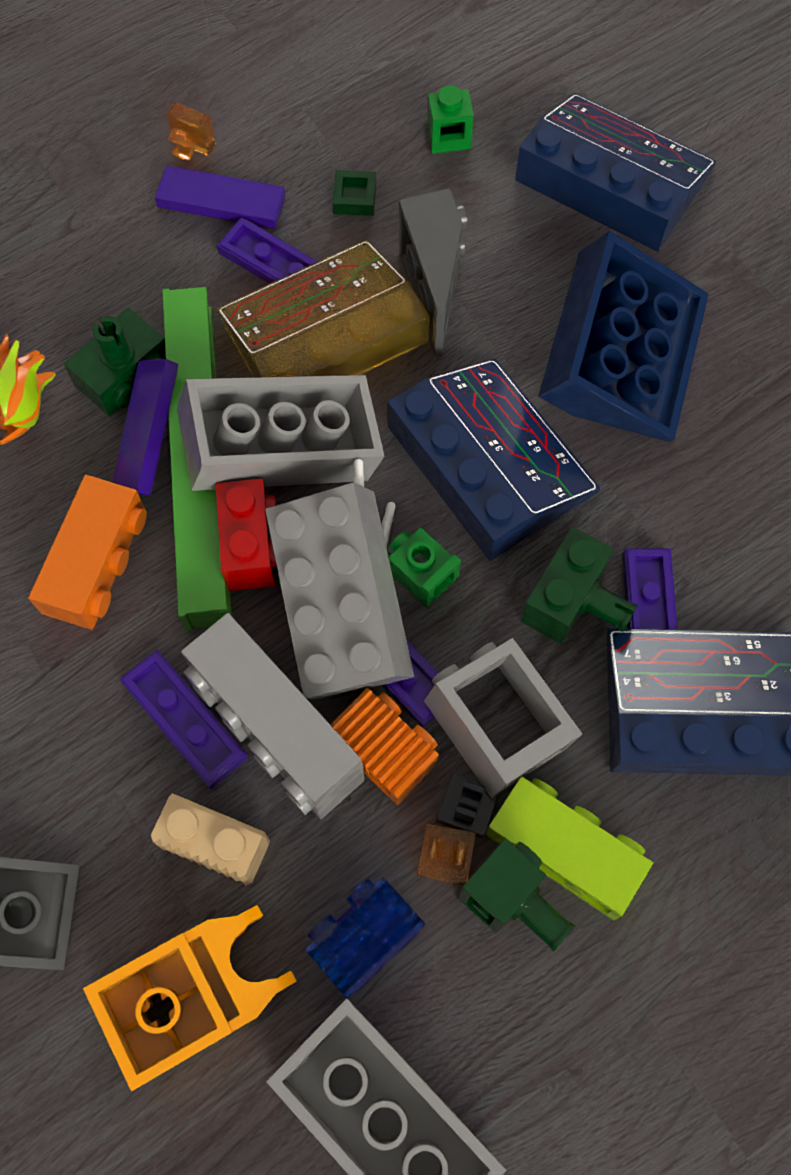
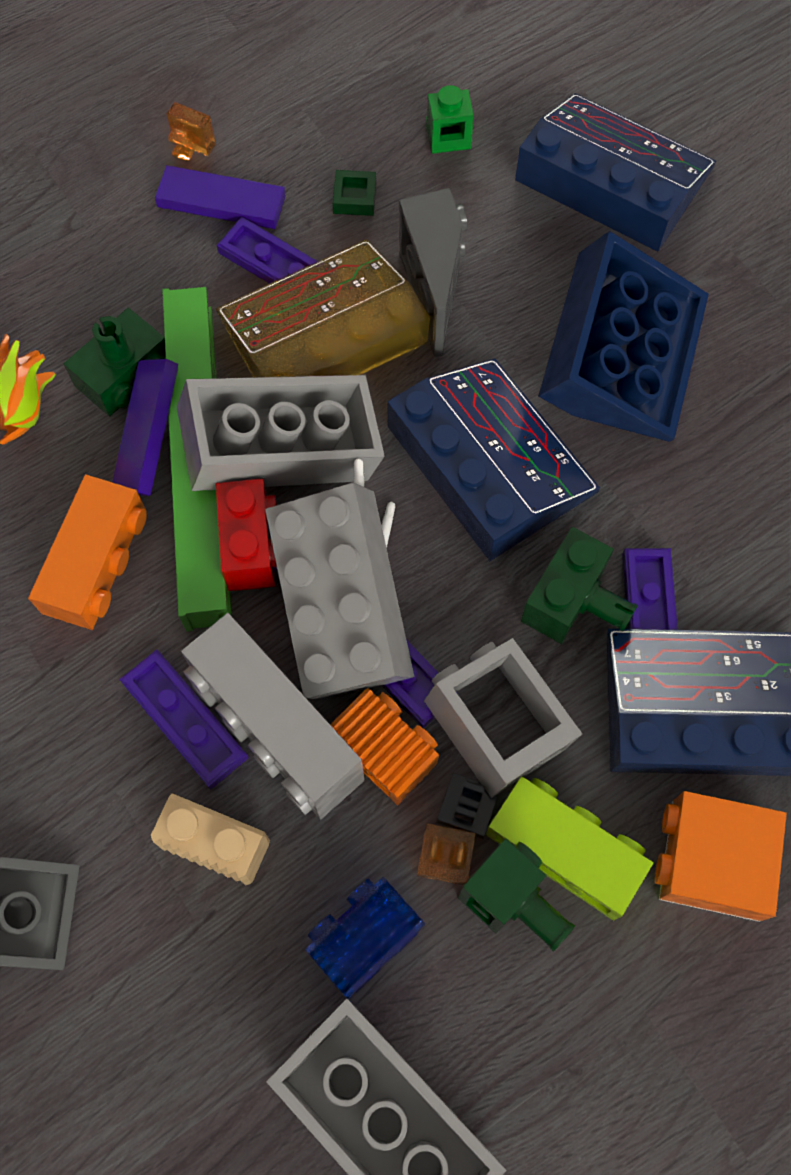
(205, 995): light orange brick -> none
(425, 579): green brick -> none
(721, 856): none -> orange piece

